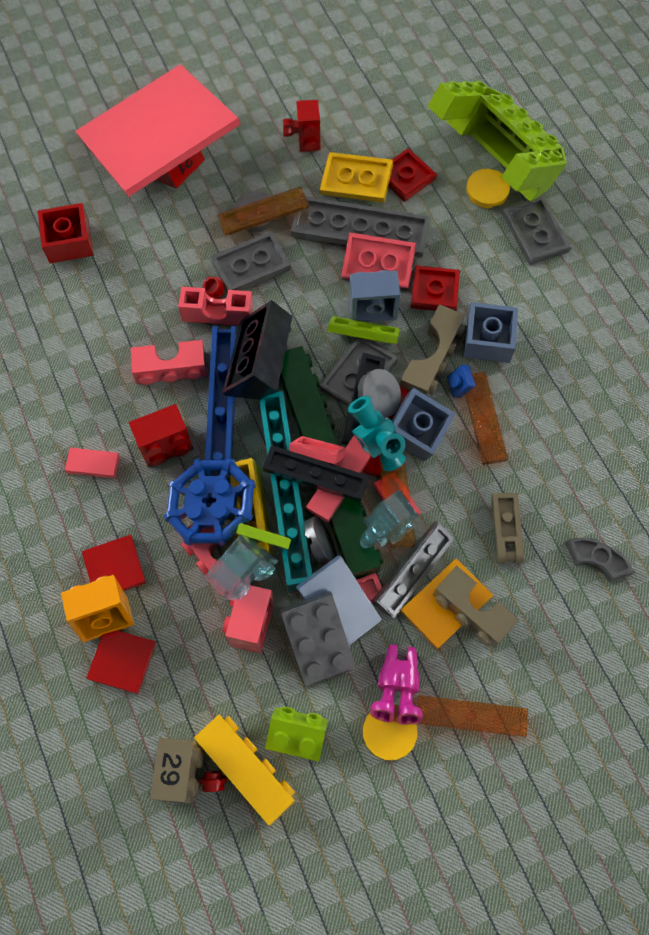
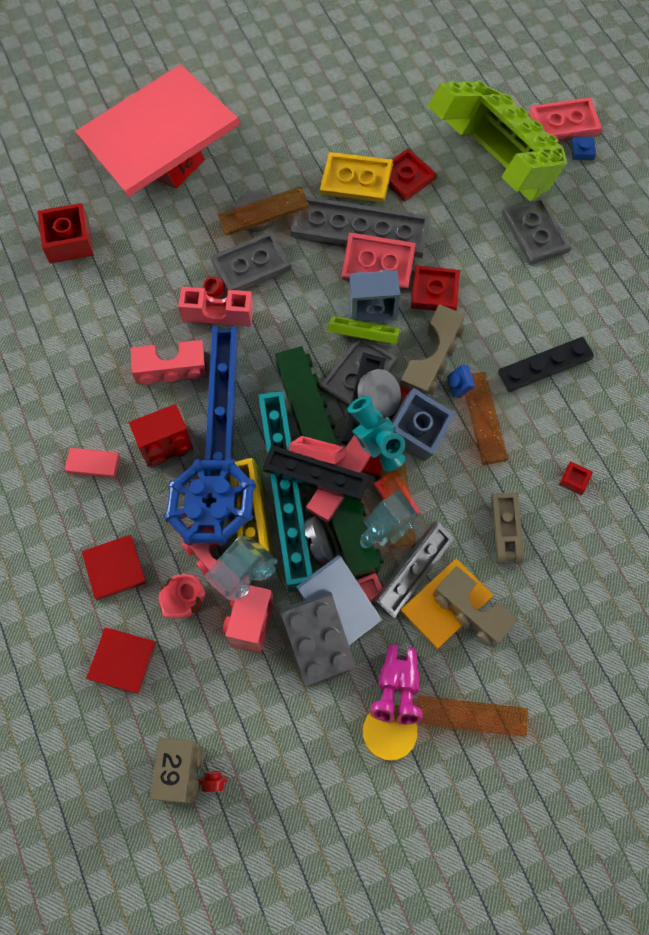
(97, 608): light orange brick -> none
(181, 596): none -> coral hair
(245, 770): yellow brick -> none
(258, 353): black slope -> none
(263, 536): lime tile -> none
(296, 733): lime bracket -> none
(306, 125): red brick -> none
(487, 188): yellow tile -> none
(490, 332): sand blue brick -> none
(545, 364): none -> black plate
(568, 118): none -> coral tile
(576, 478): none -> red tile
(583, 148): none -> blue plate
(601, 556): flat silver tile -> none

